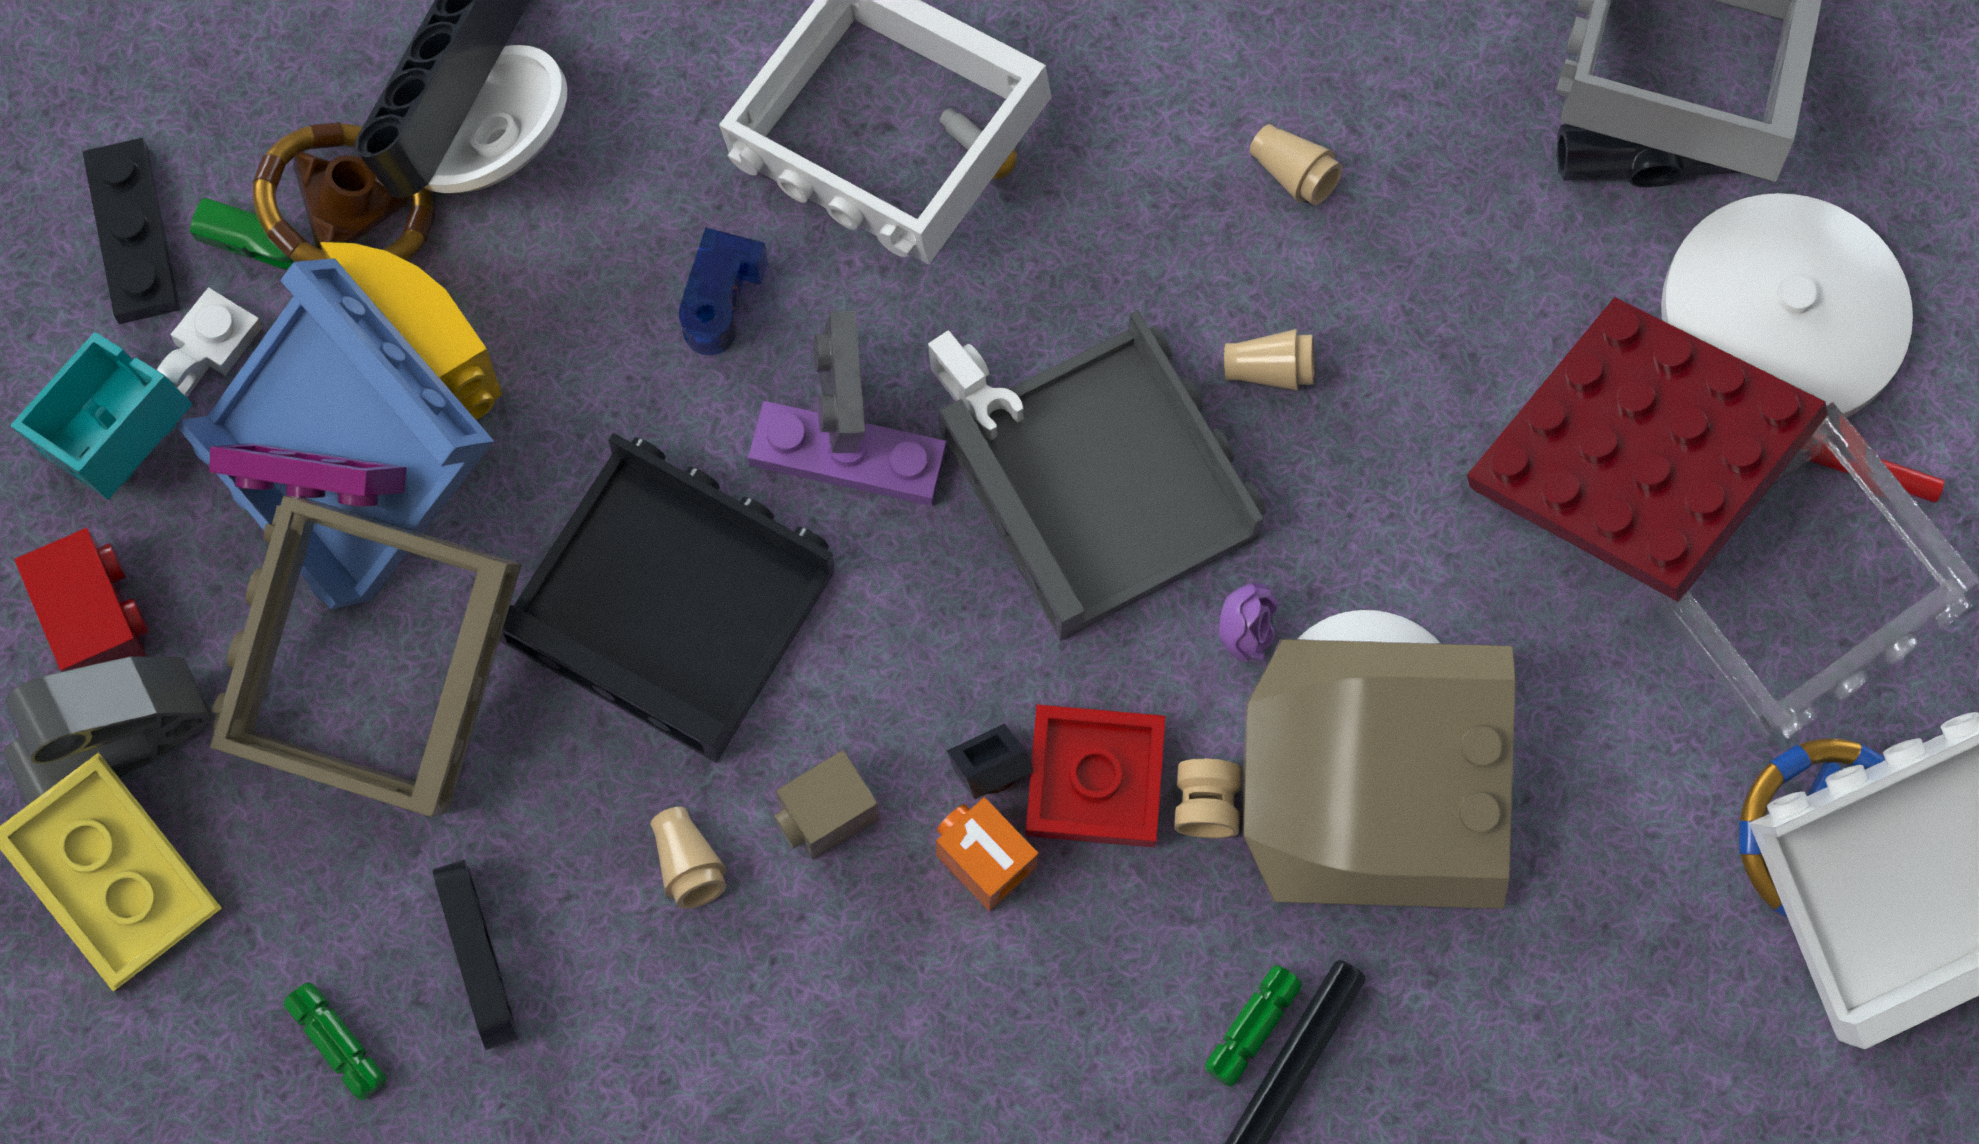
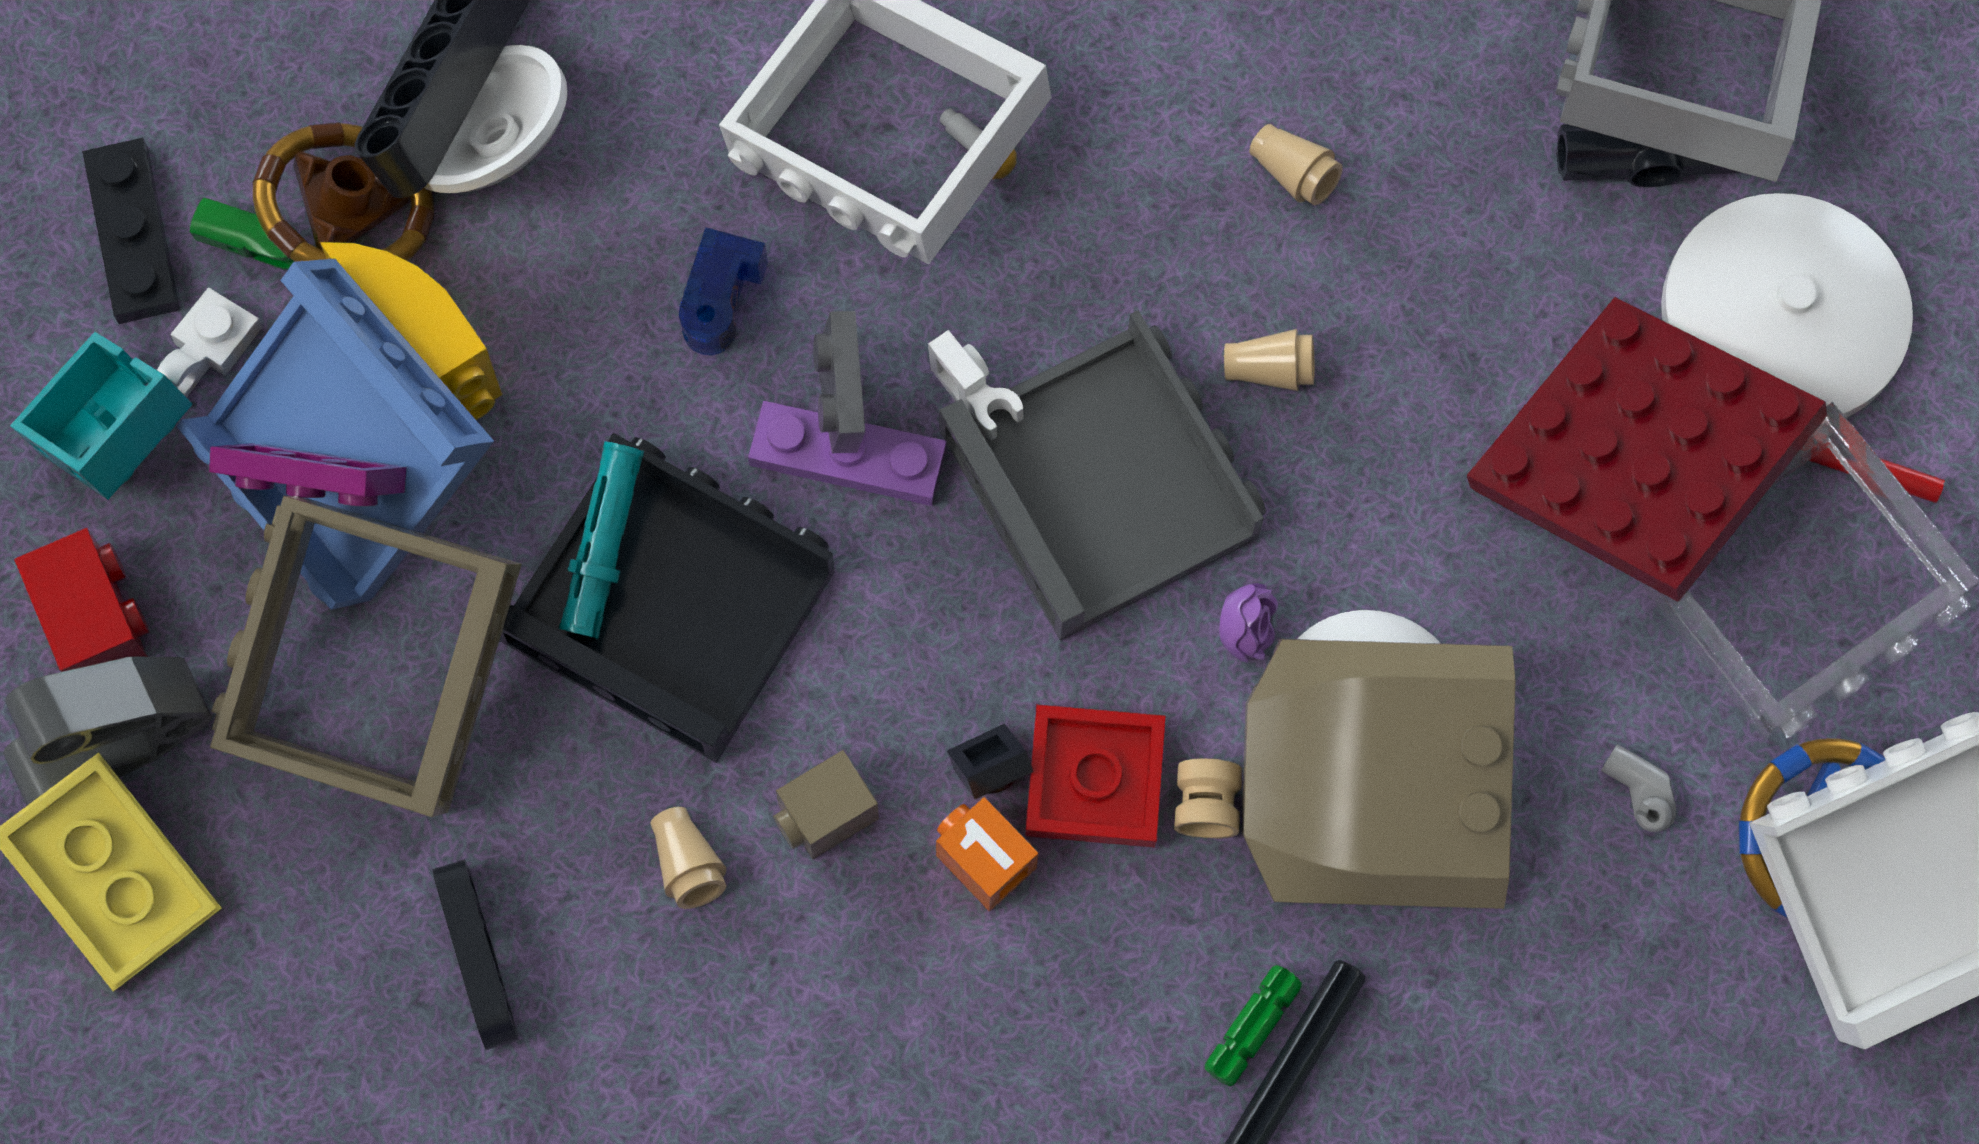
(335, 1041): green axle -> none
(601, 540): none -> teal pin
(1648, 788): none -> light grey arm

